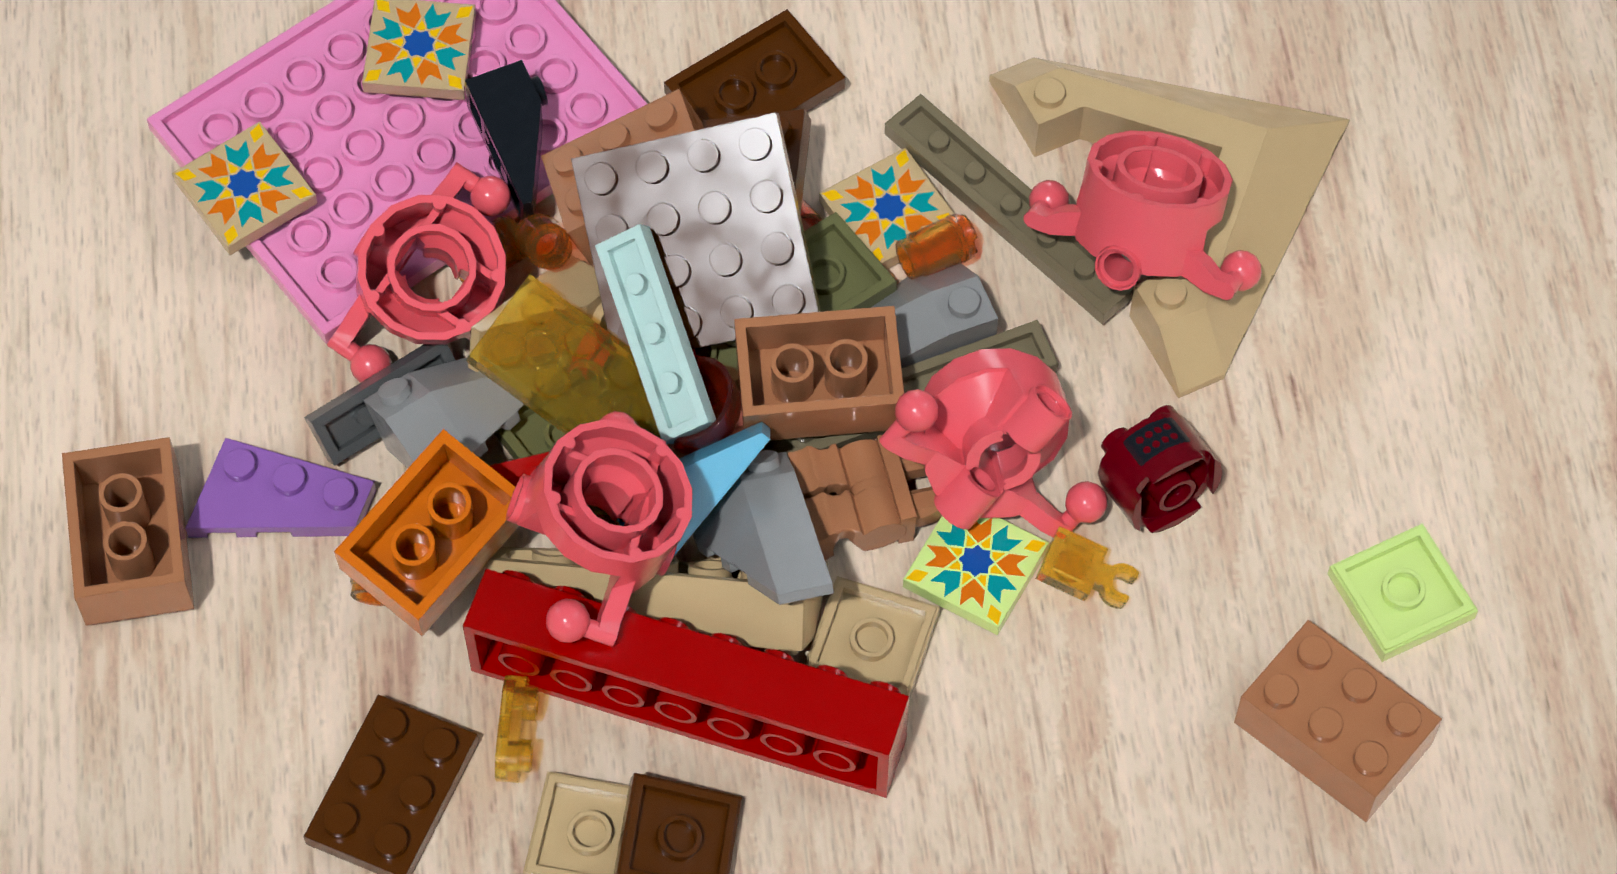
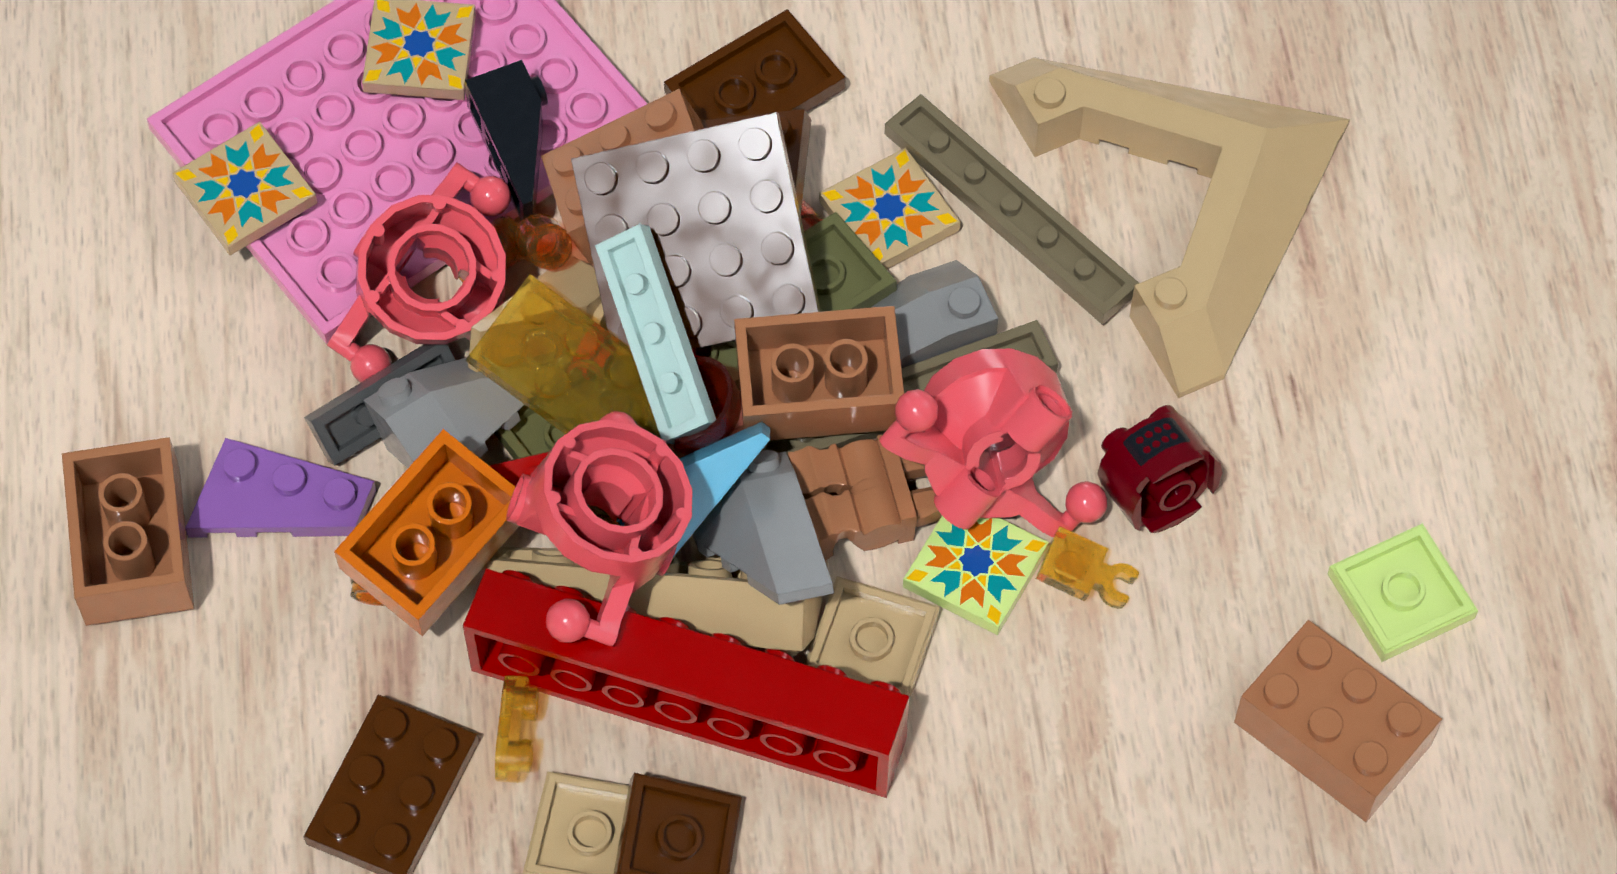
(937, 246): clear orange piece -> none
(1151, 203): coral piece -> none

